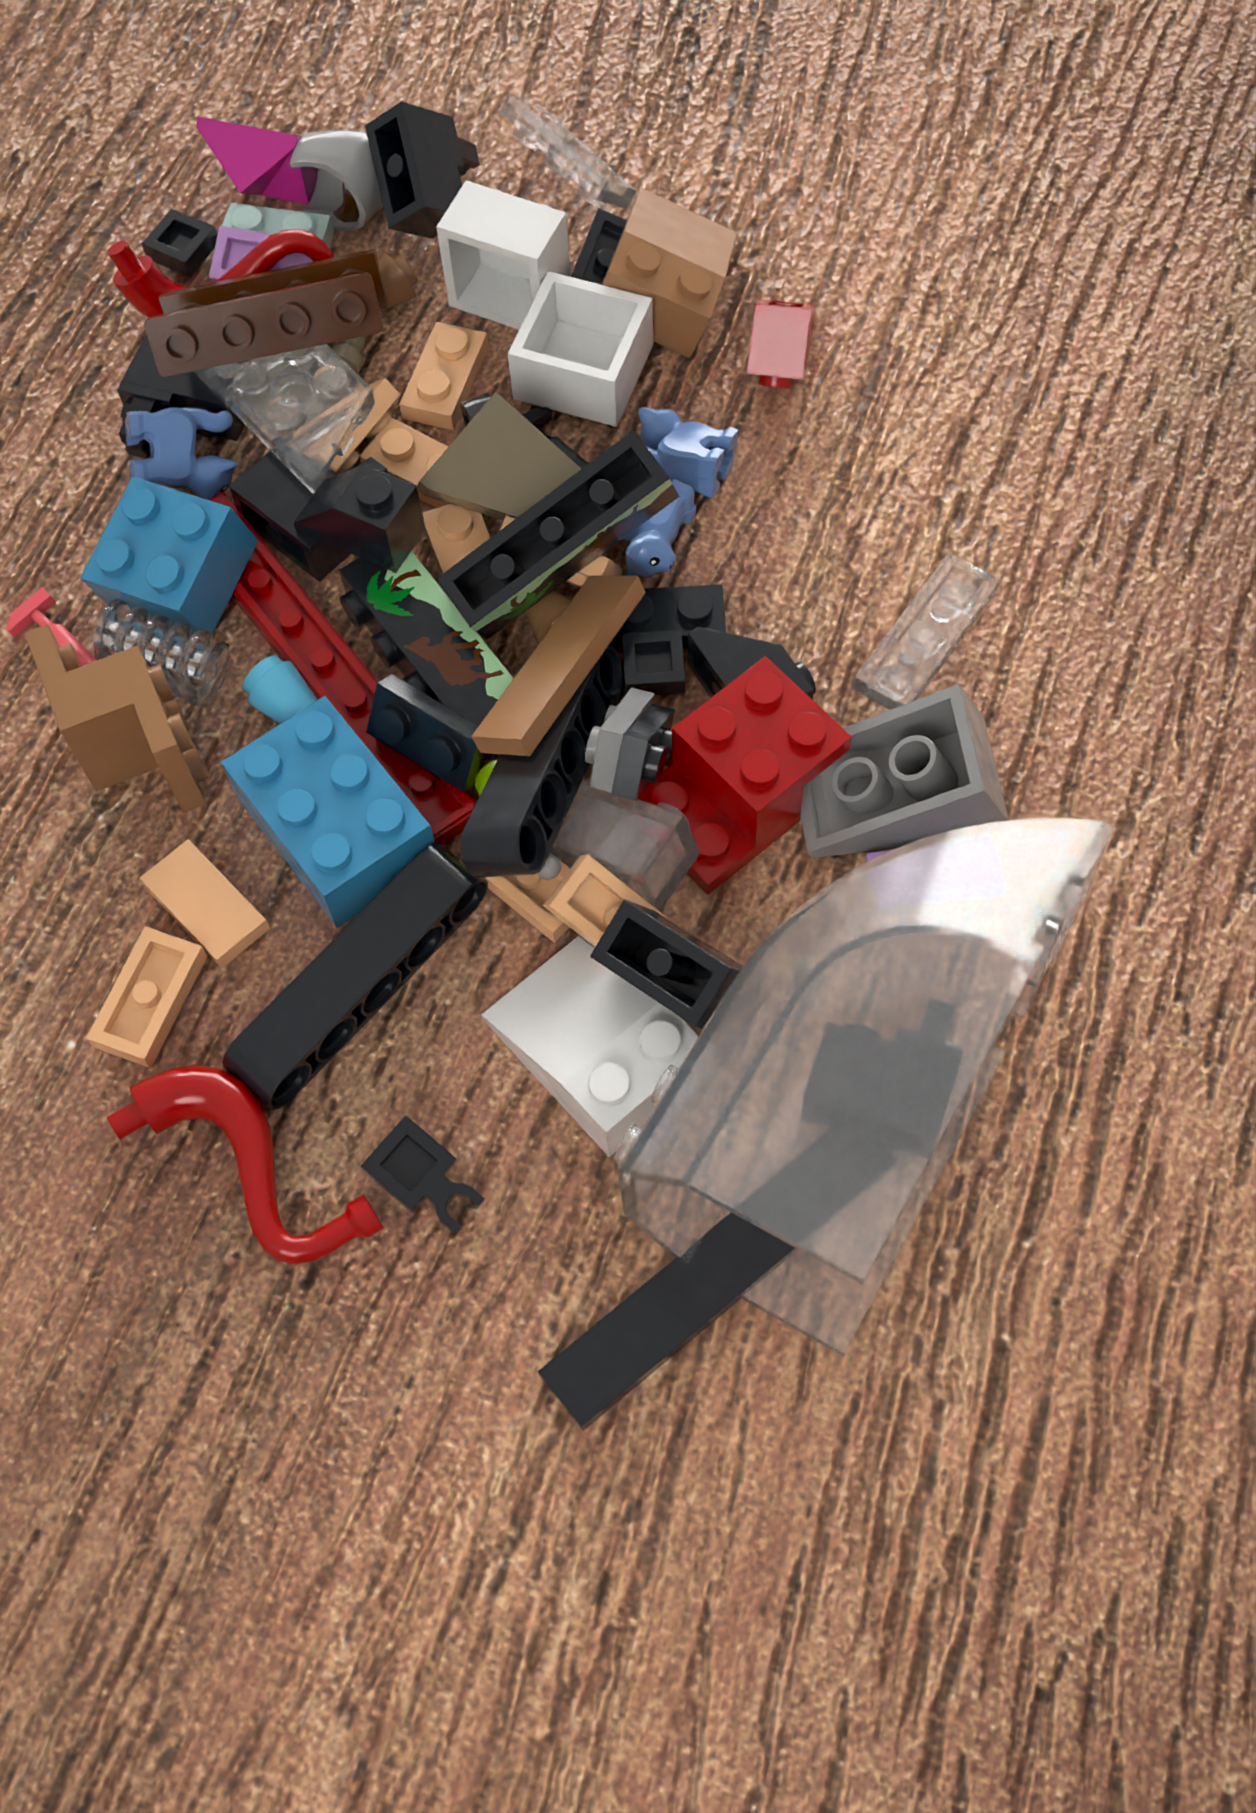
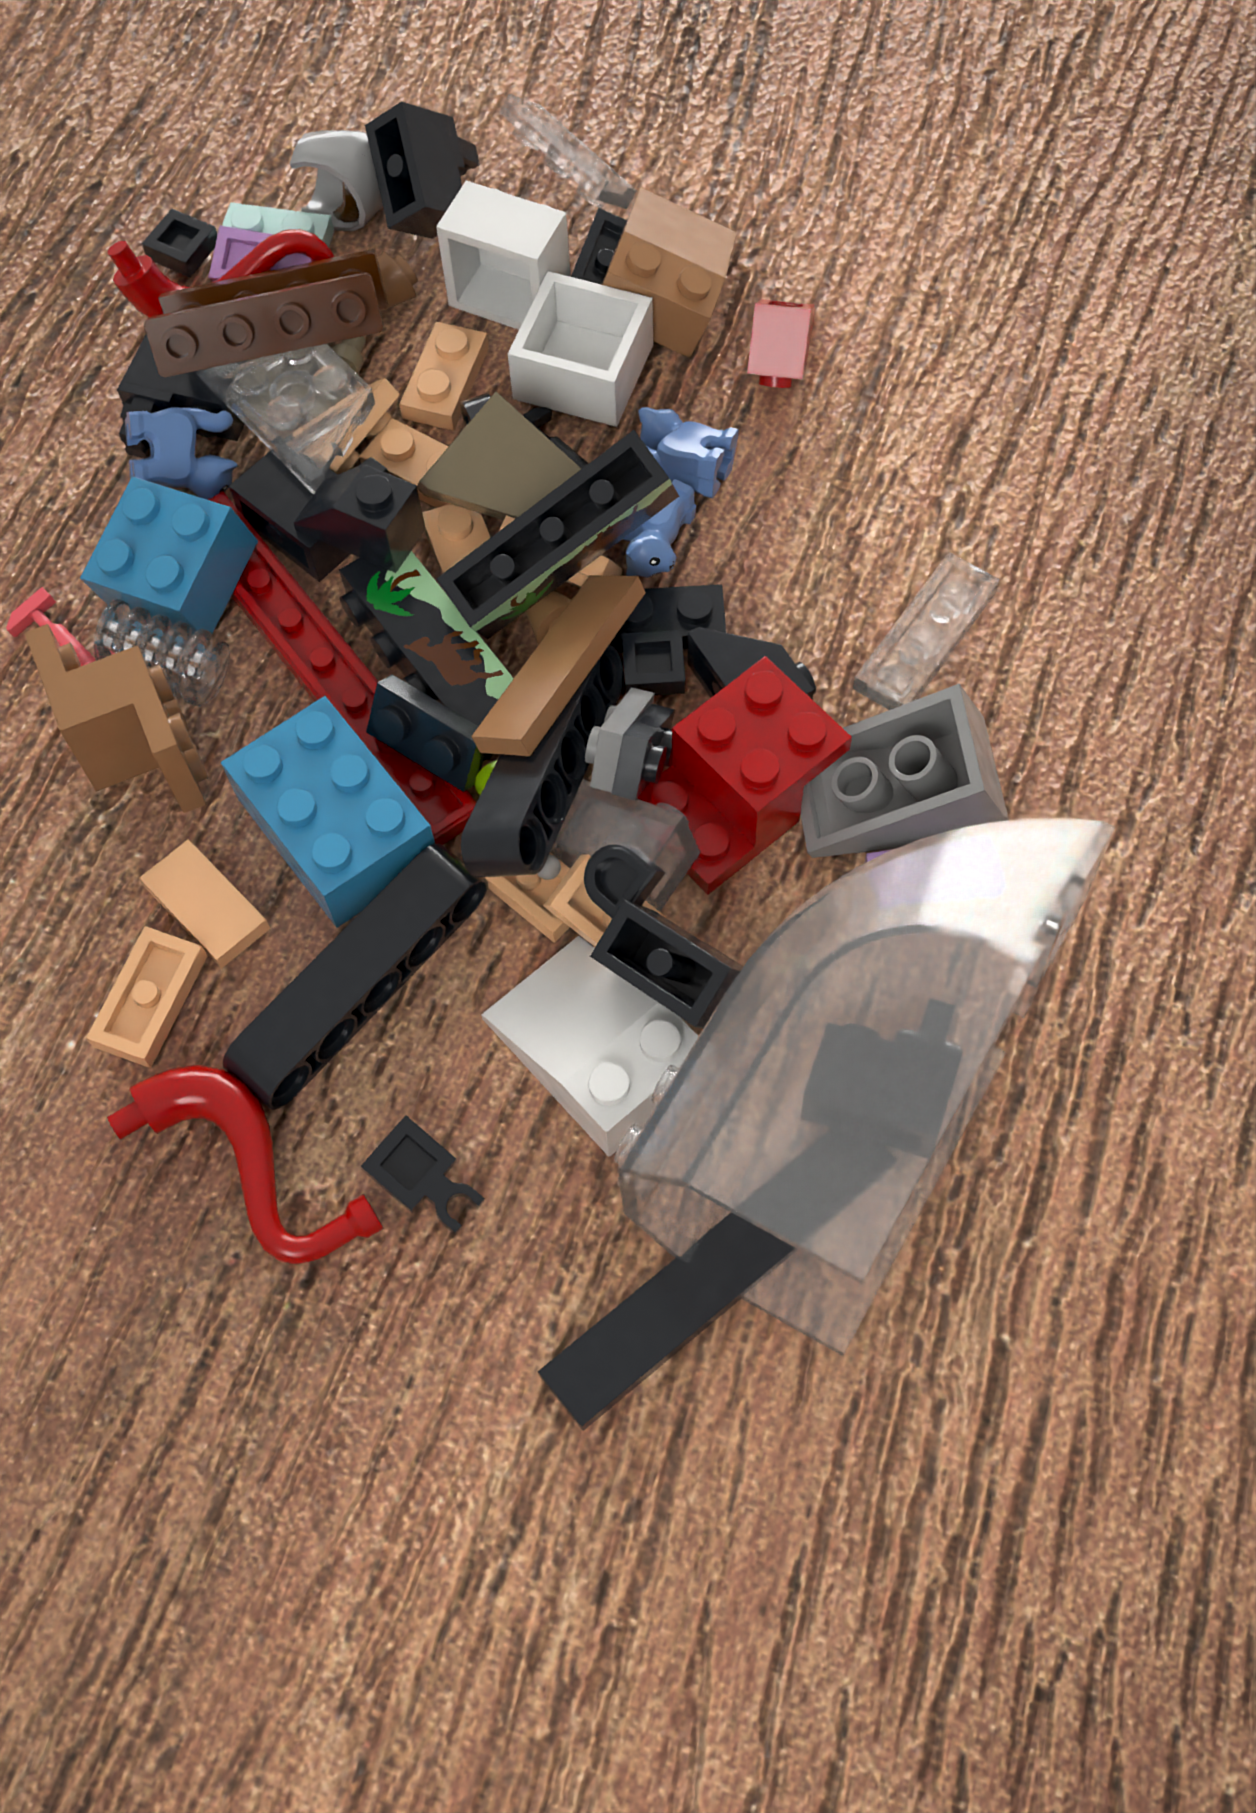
(259, 160): dark pink slope -> none
(277, 689): medium azure cone -> none
(620, 874): none -> black tile

